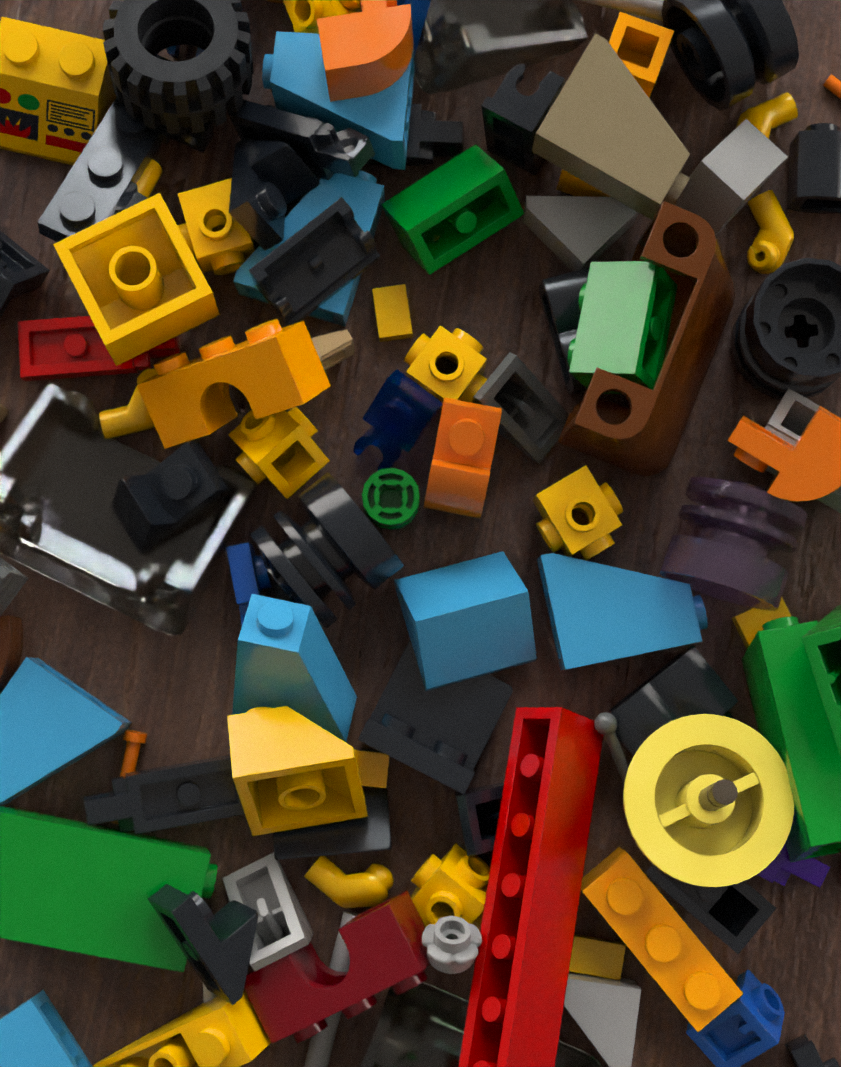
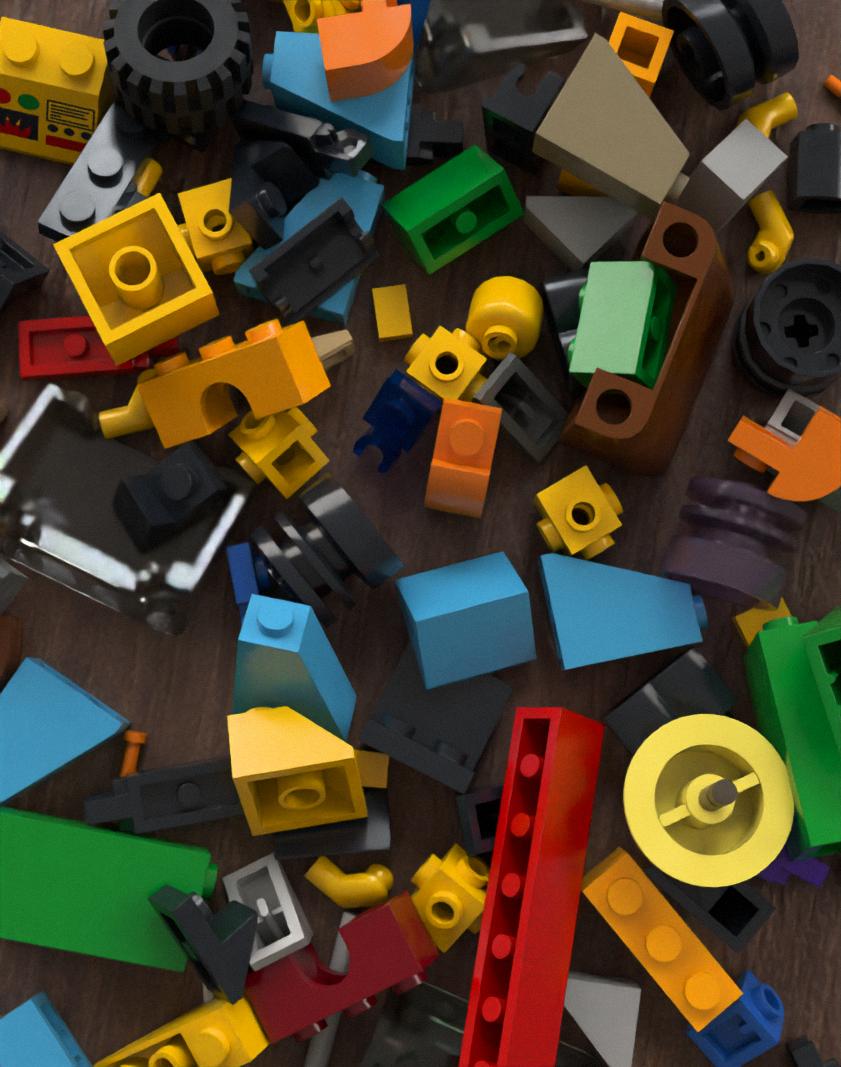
(394, 507): green wheel -> none
(451, 944): light grey plate -> none
(505, 317): none -> yellow head
(597, 957): yellow piece -> none
(606, 725): dark grey hinge -> none

